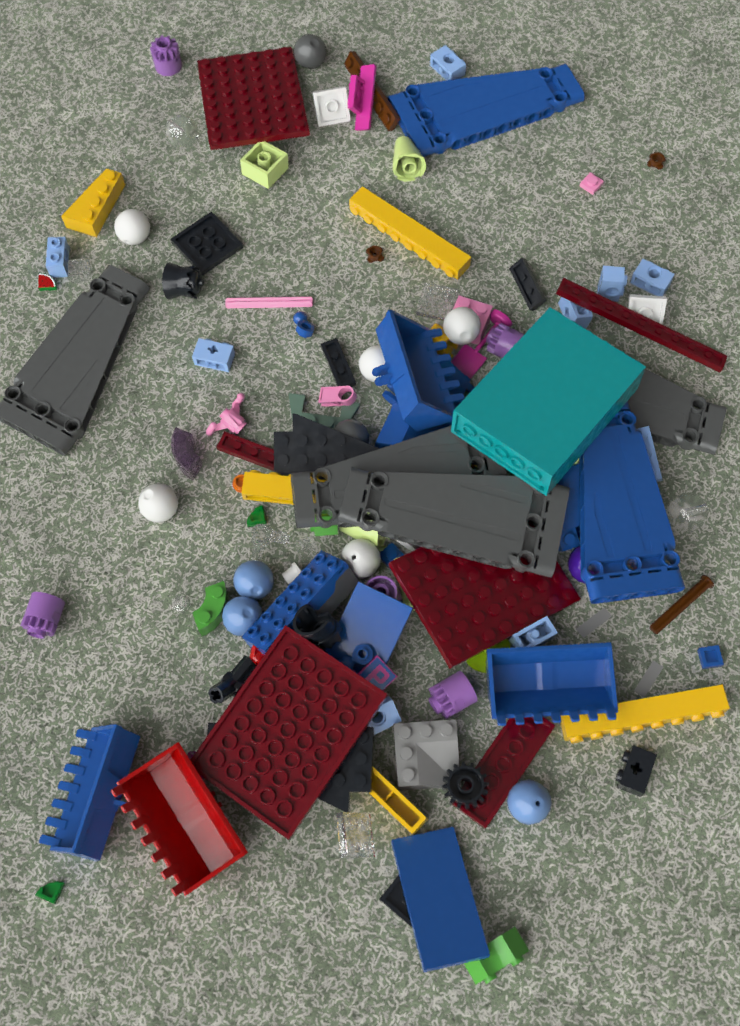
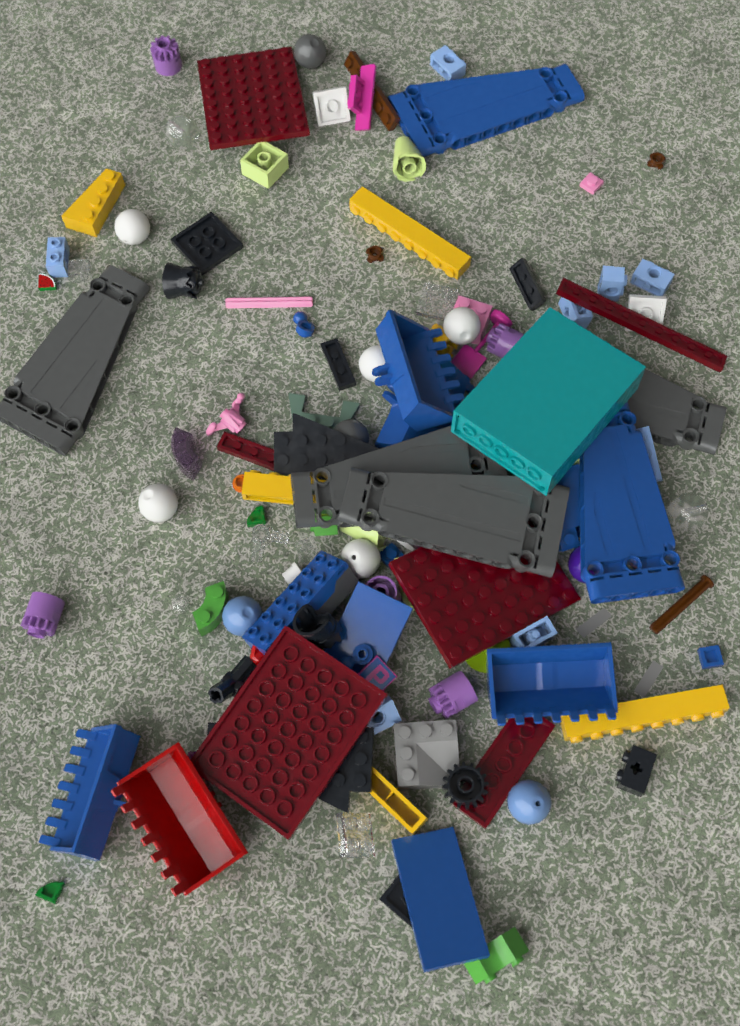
(213, 354): light blue brick -> none
(253, 579): medium blue piece -> none
(332, 396): bright pink piece -> none

